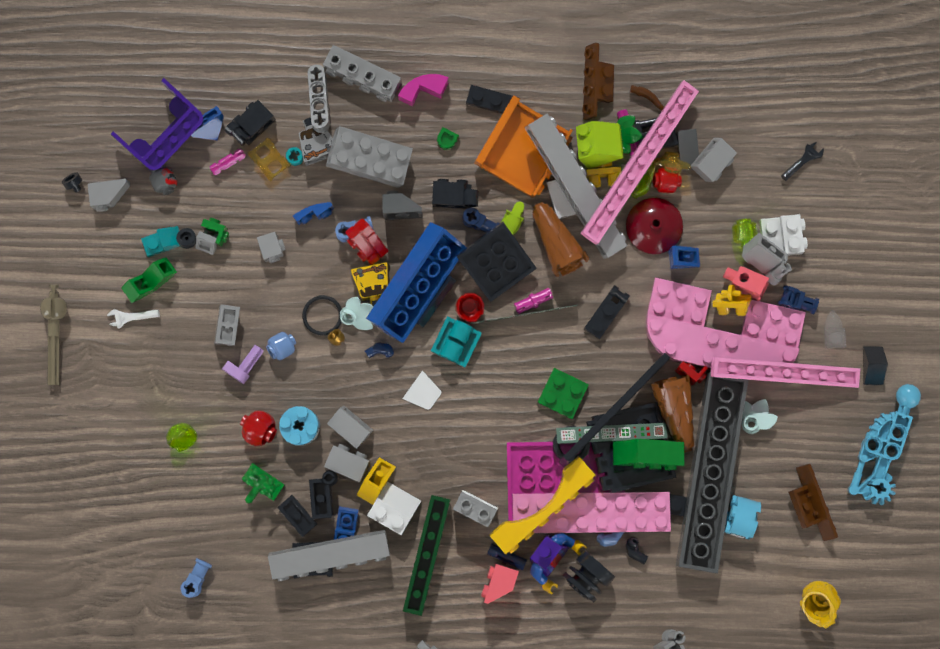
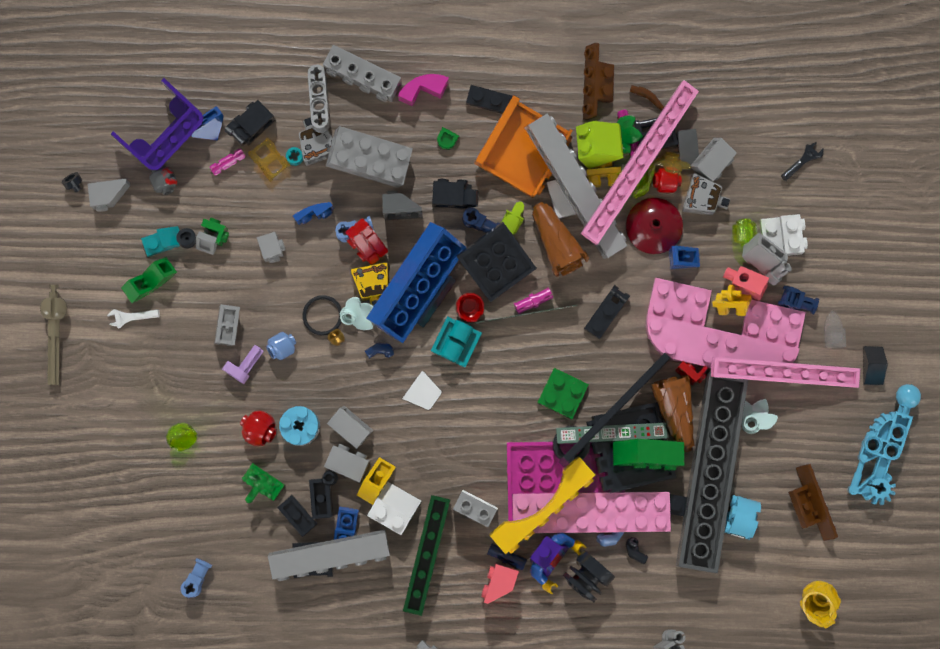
(704, 196): none -> light grey torso

